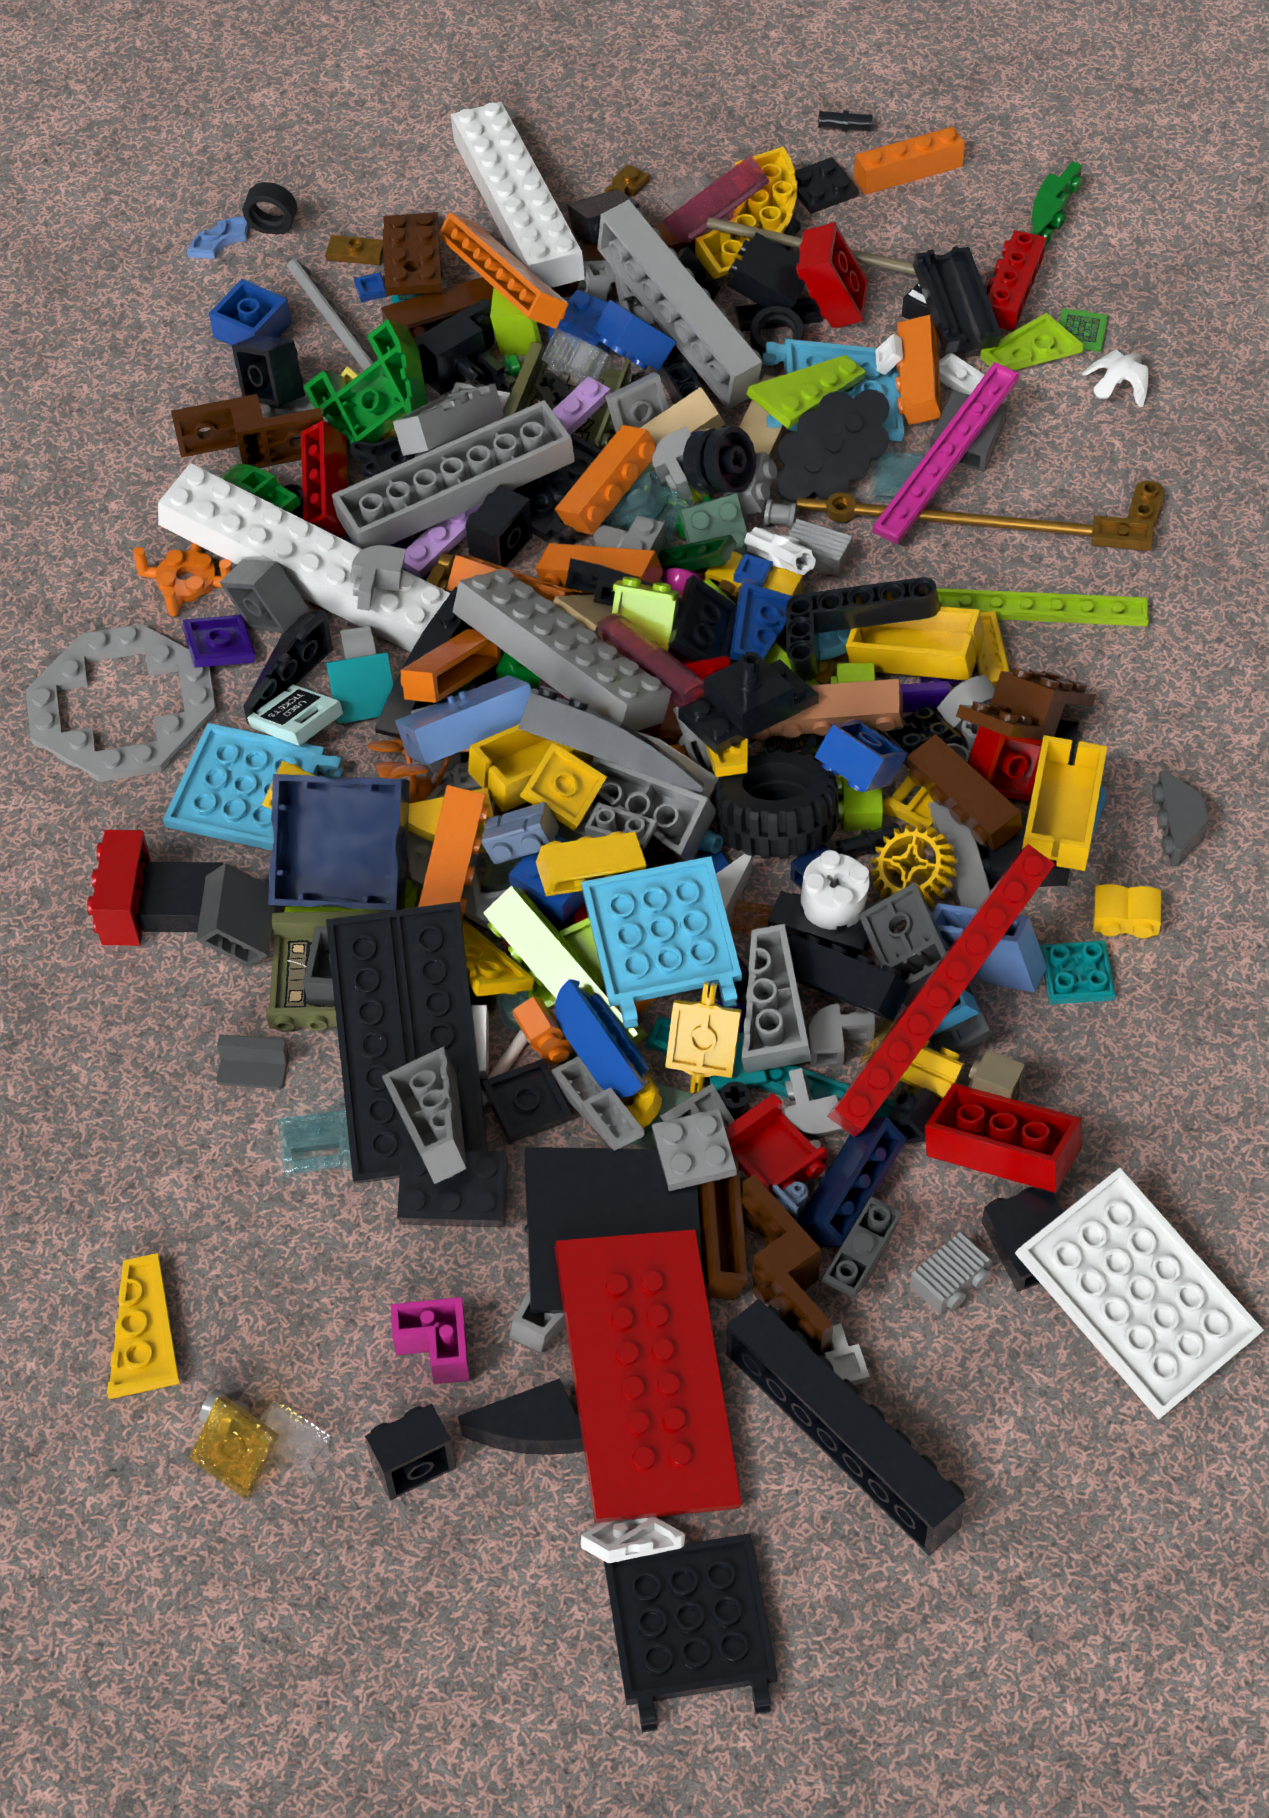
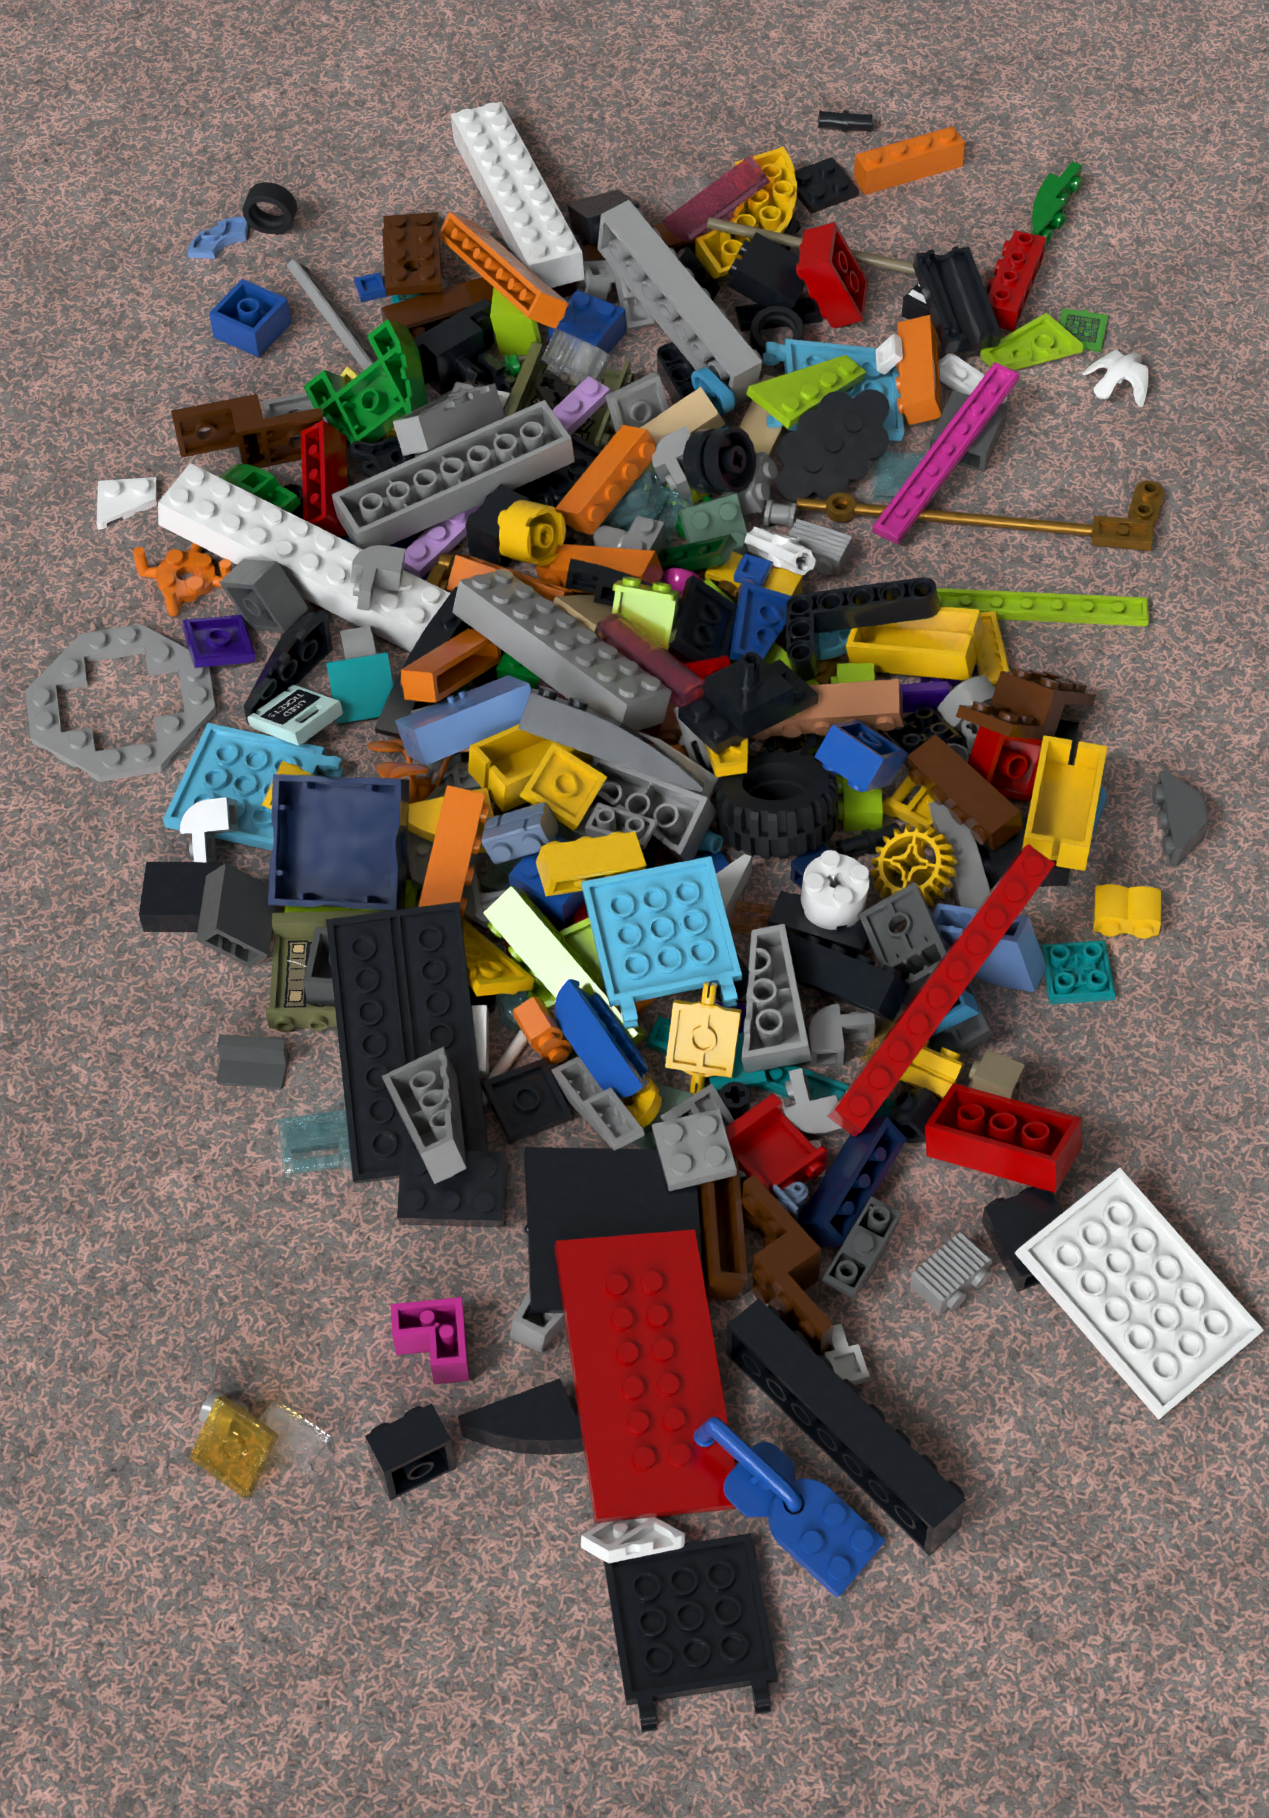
(119, 887): red brick -> none
(124, 498): none -> white wing
(143, 1333): yellow wing -> none
(204, 821): none -> brick
(269, 369): black brick -> none
(354, 250): pearl gold plate -> none
(531, 532): none -> yellow brick
(629, 180): pearl gold plate -> none
(633, 337): blue brick -> none
(718, 393): none -> dark azure plate
(826, 1532): none -> blue plate

